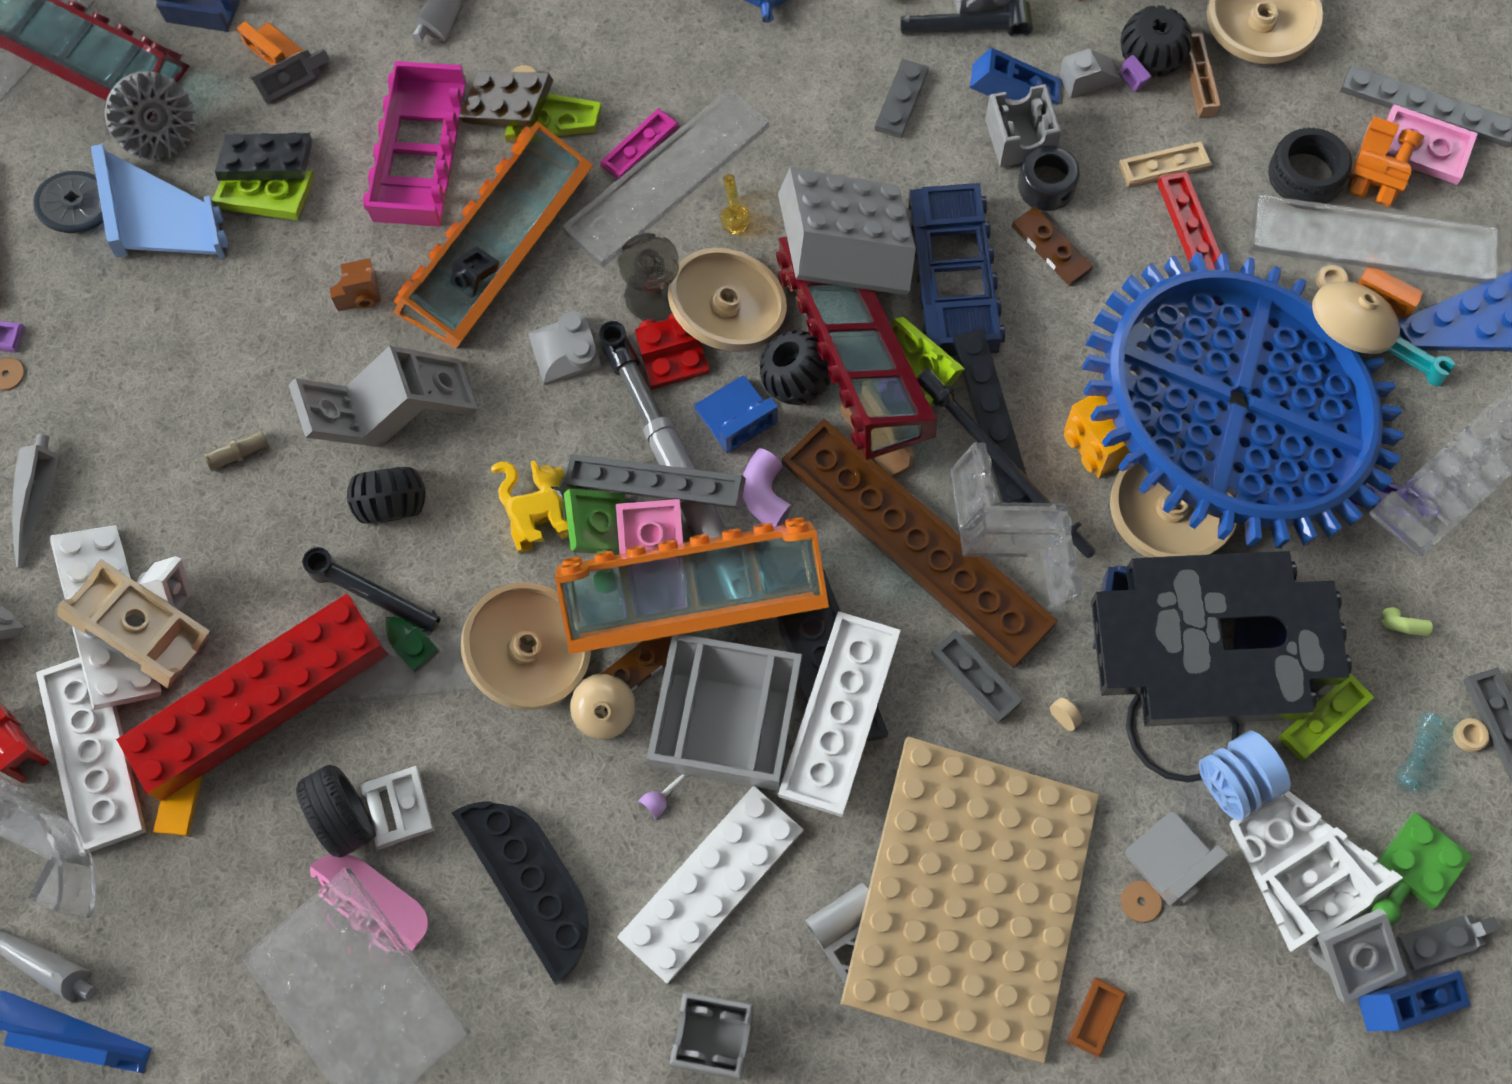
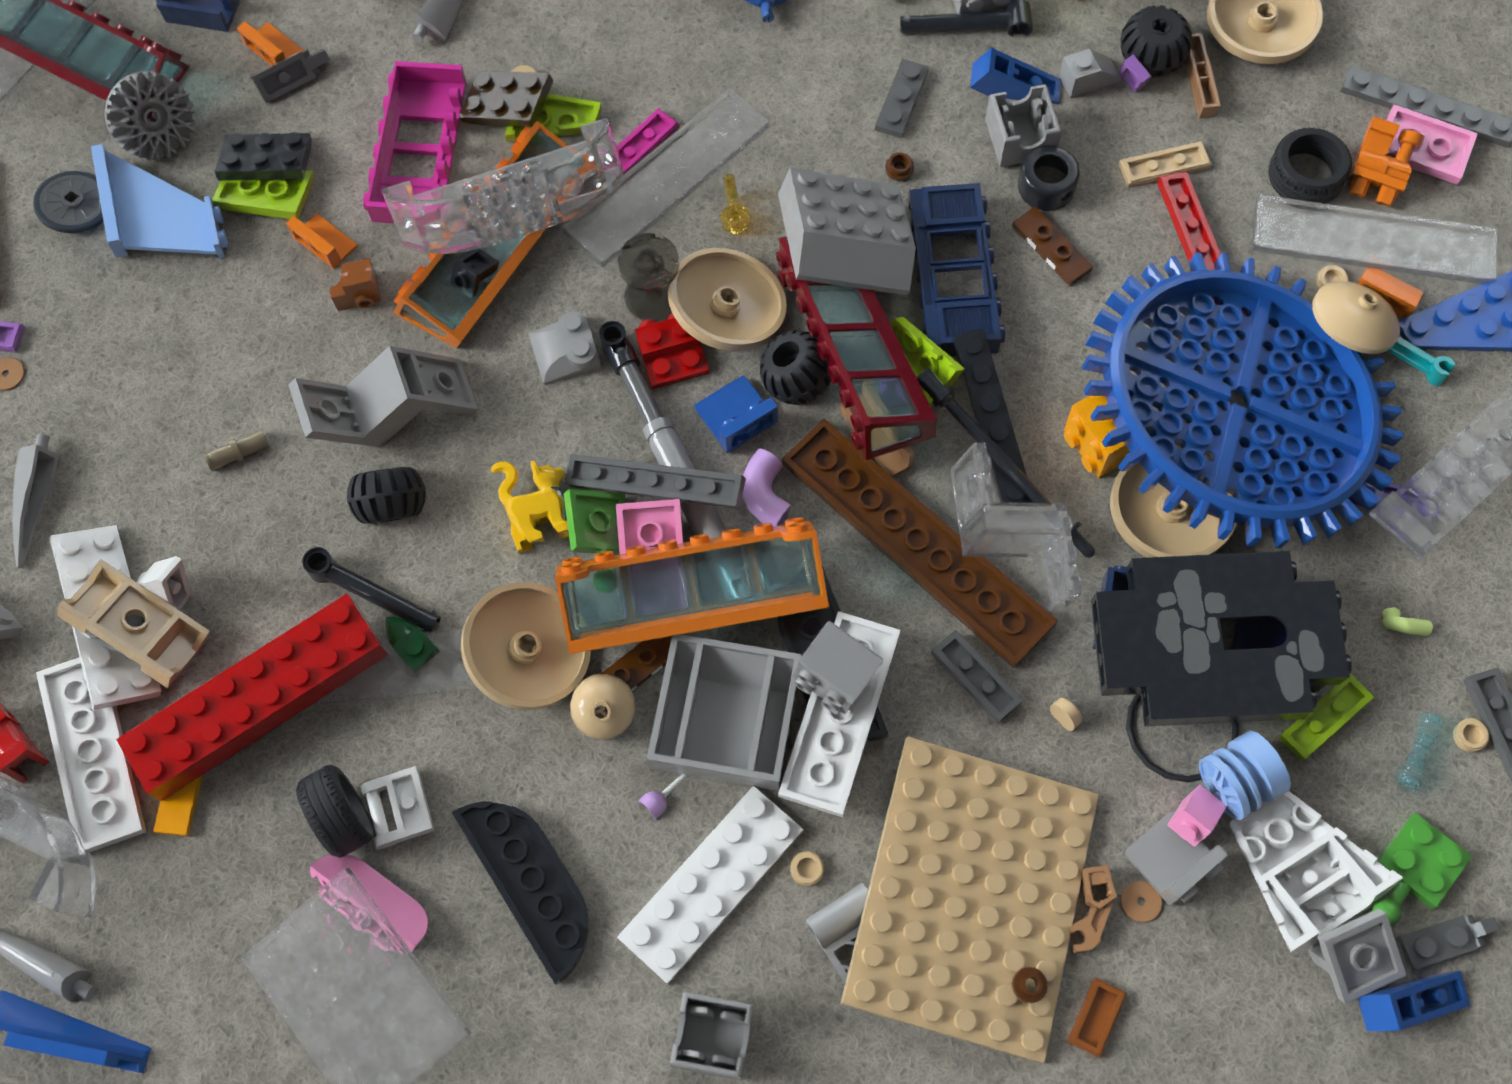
(322, 239): none -> orange panel
(509, 198): none -> clear slope
(807, 869): none -> tan tile
(836, 668): none -> light grey piece
(899, 159): none -> reddish brown plate
(1020, 989): none -> reddish brown plate
(1094, 923): none -> medium nougat piece
(1197, 815): none -> bright pink brick

